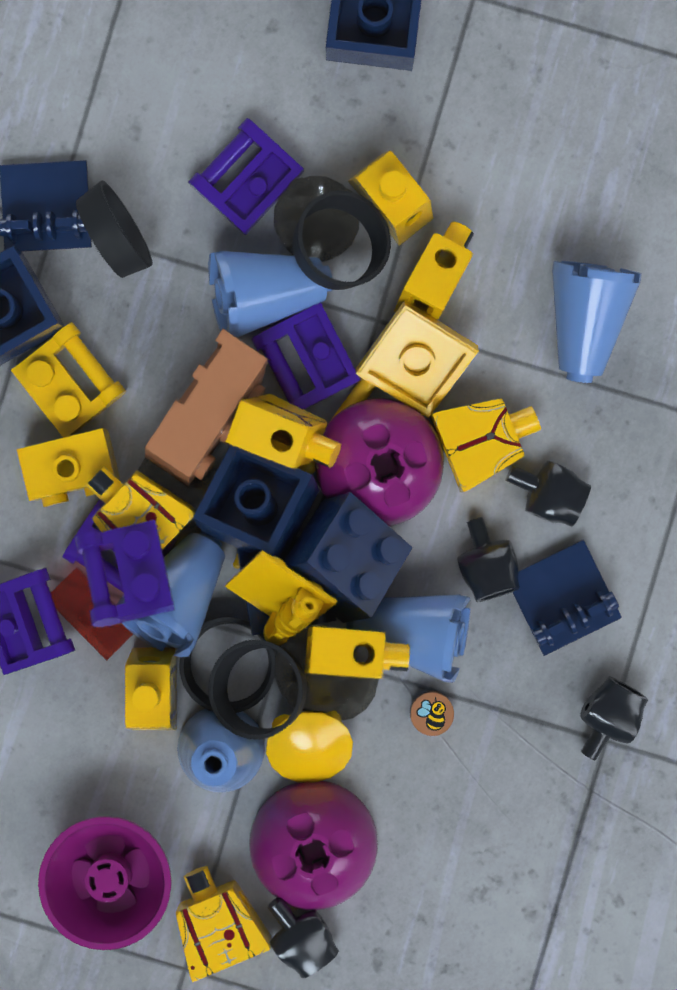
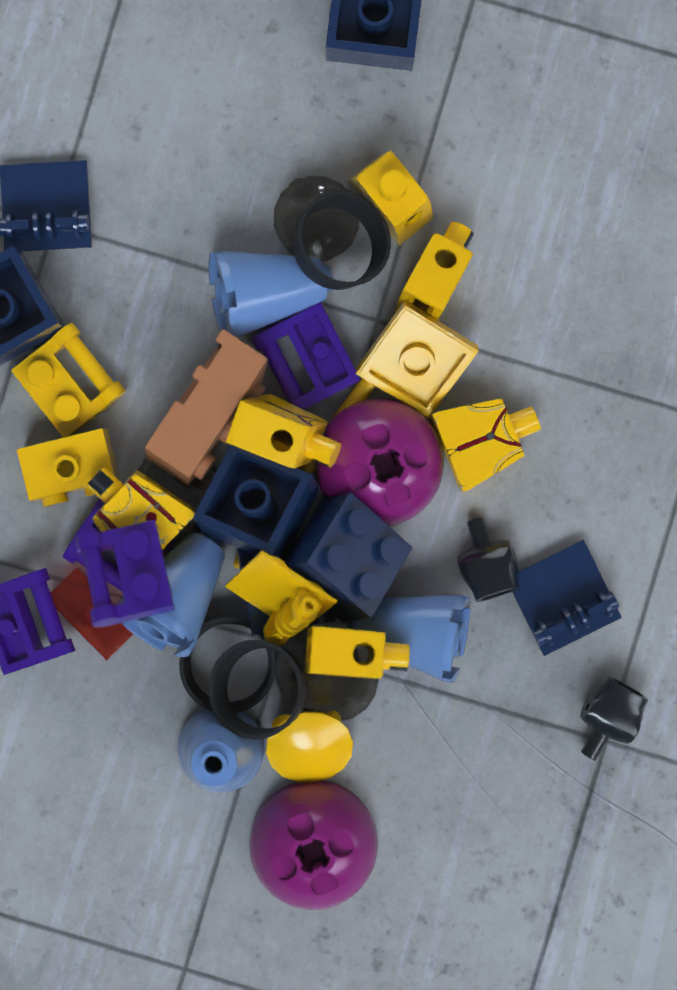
(91, 902): magenta piece -> none
(113, 230): black tyre -> none
(151, 689): yellow torso -> none
(218, 925): yellow torso -> none
(256, 186): dark purple plate -> none
(303, 940): black piece -> none
(431, 713): tile -> none
(553, 494): black piece -> none
(589, 314): medium blue cone -> none

